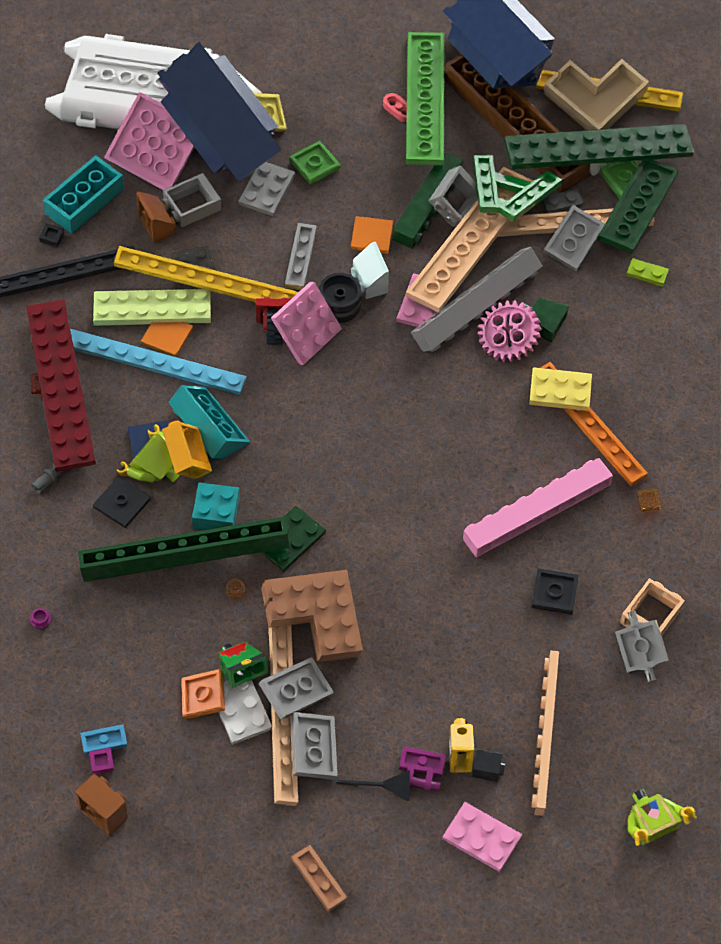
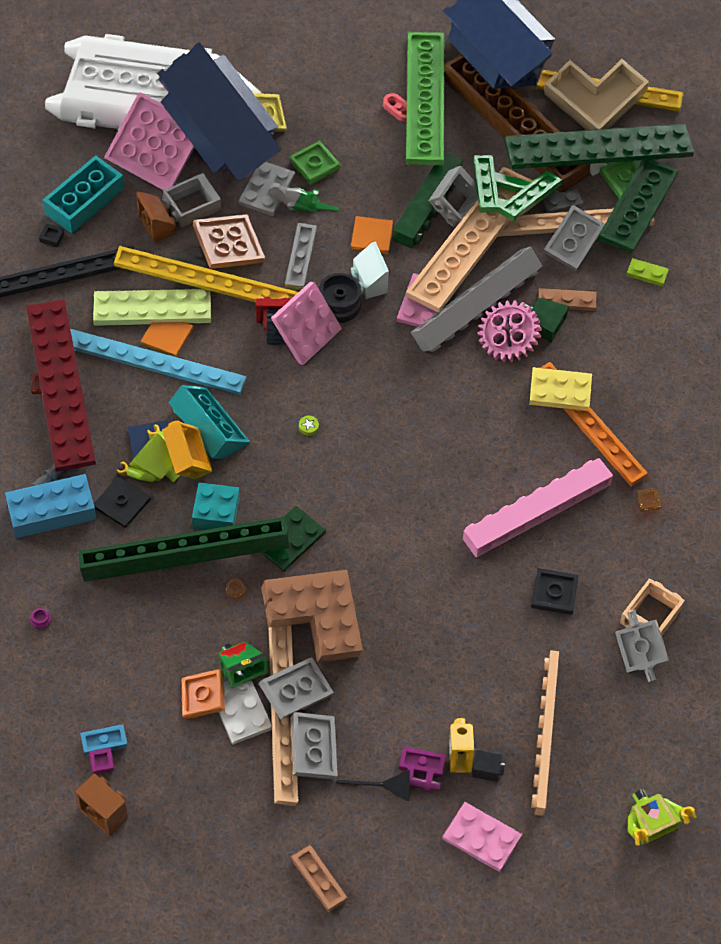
(50, 506): none -> dark azure brick
(228, 241): none -> plate
(299, 199): none -> animal
(308, 425): none -> lime tile
(574, 299): none -> nougat plate

